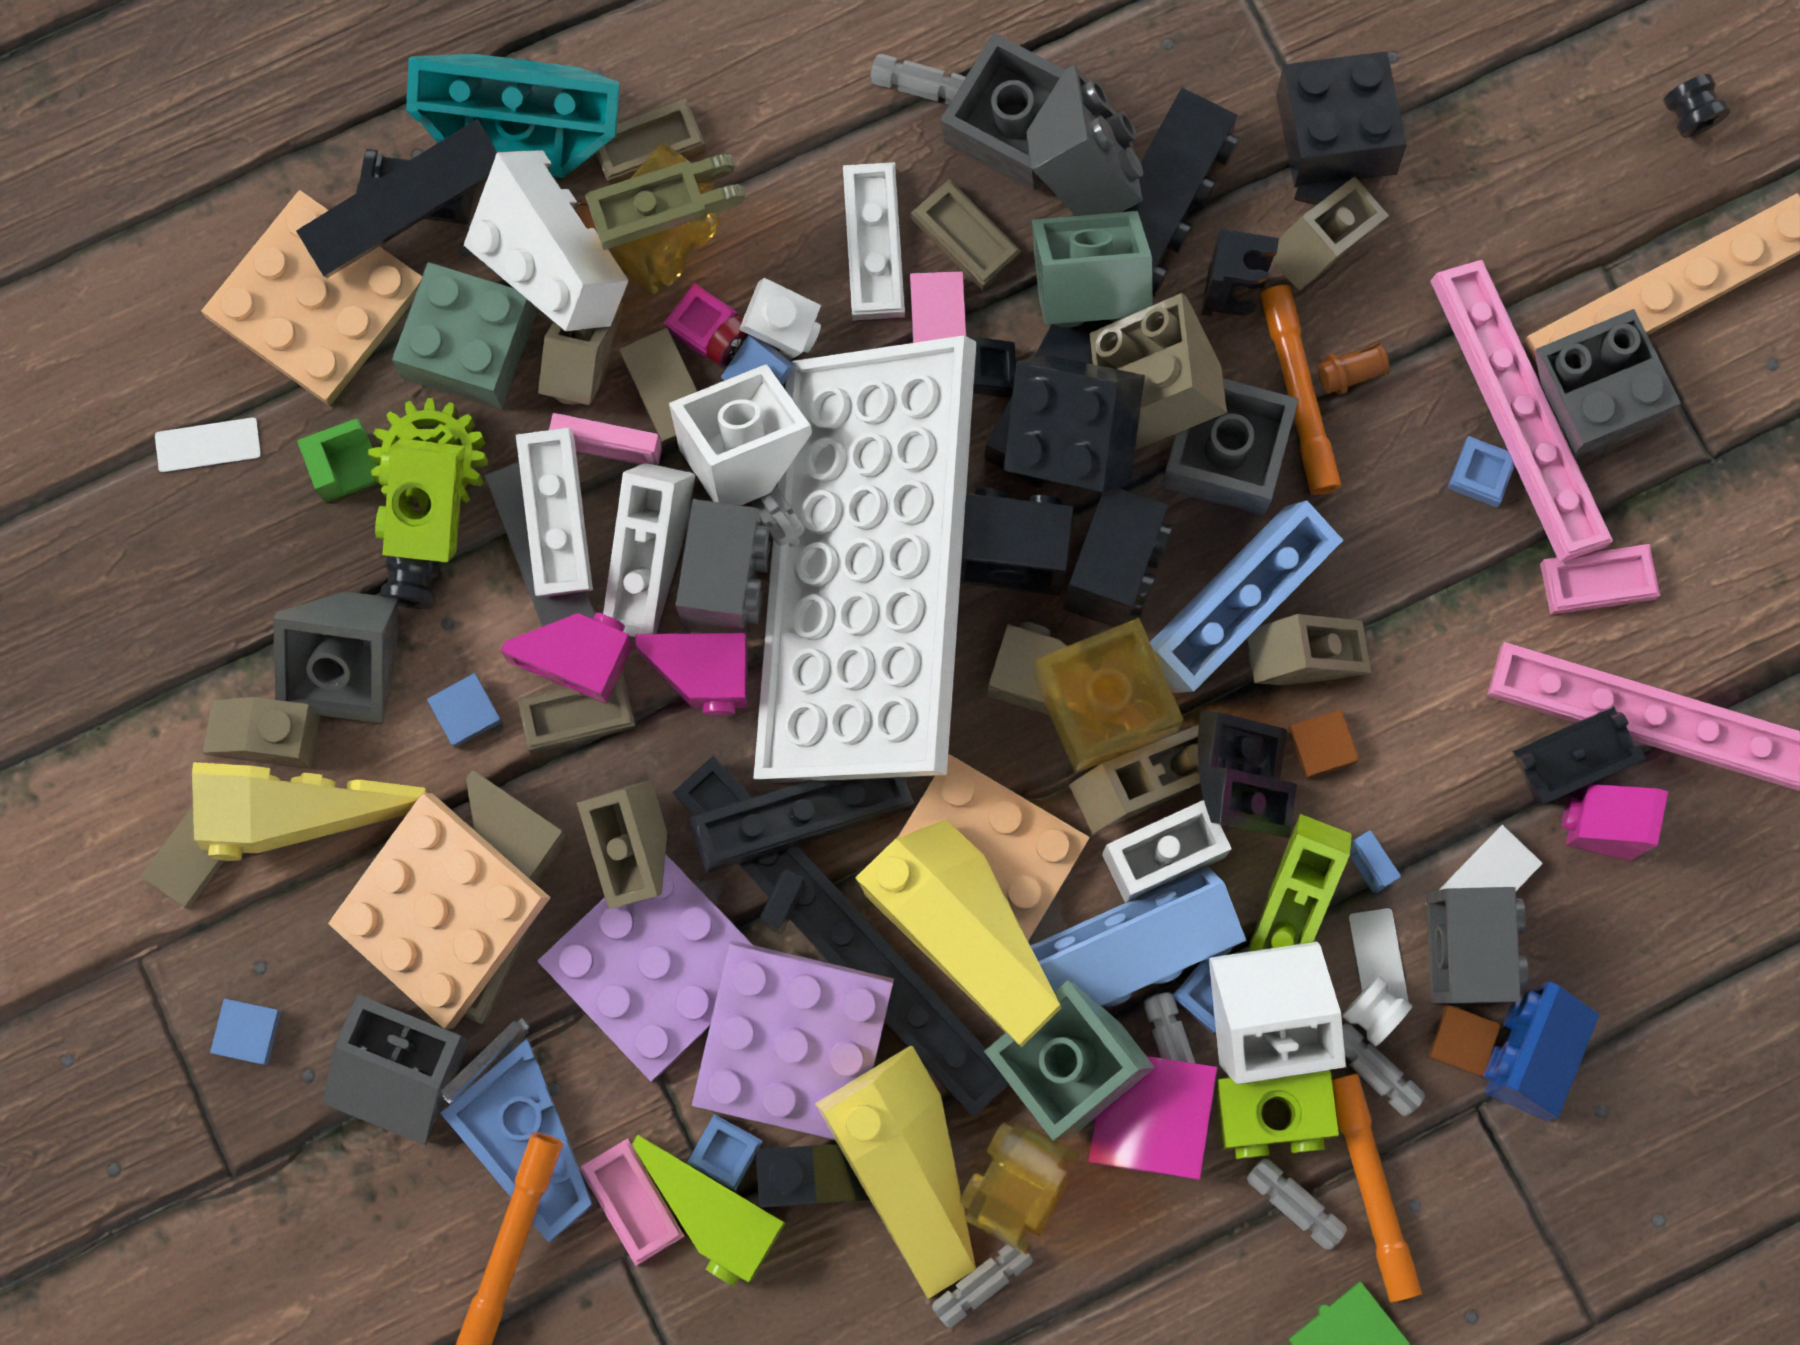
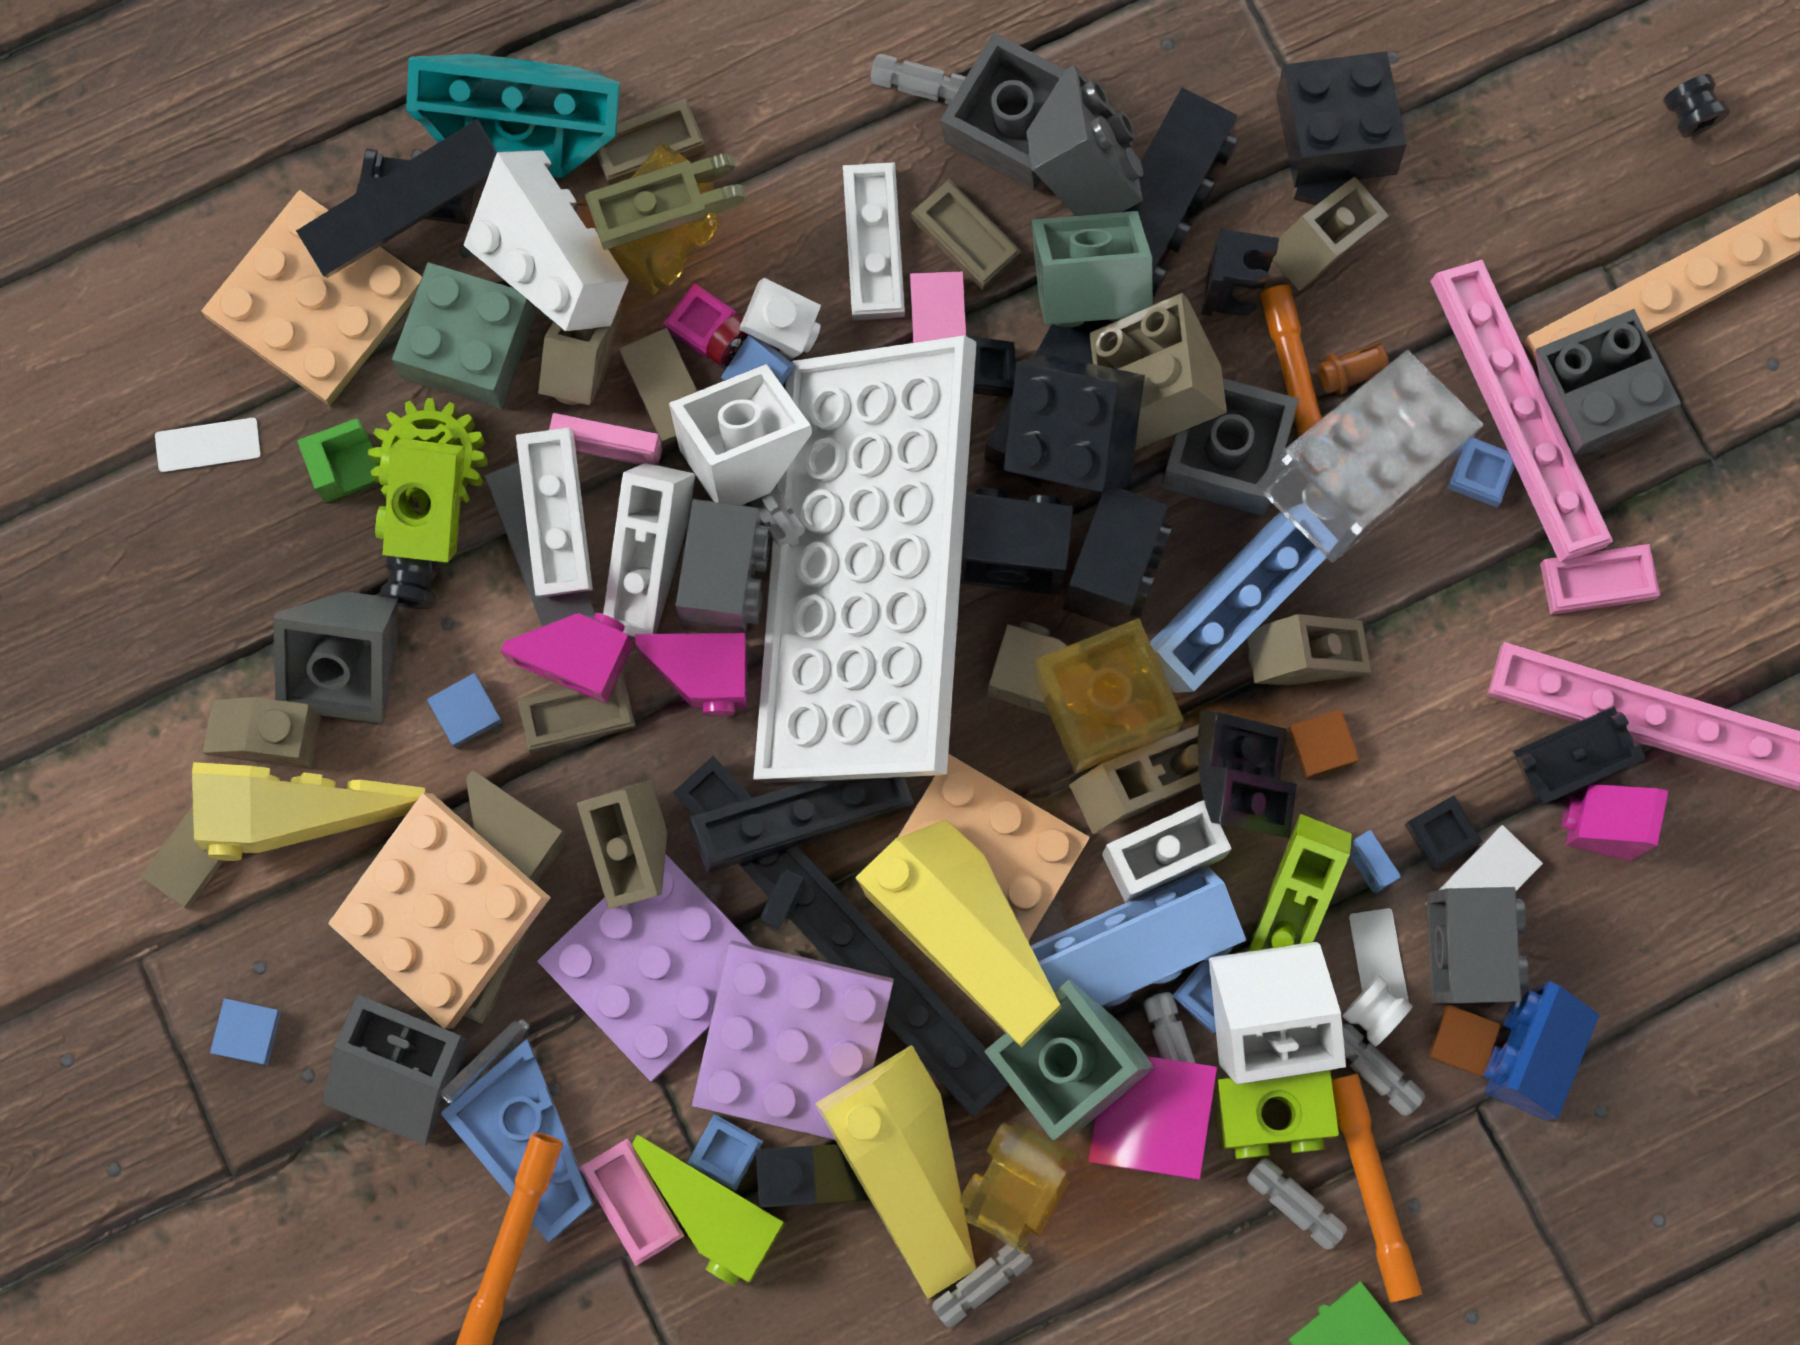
(1369, 455): none -> clear brick
(1443, 833): none -> black tile

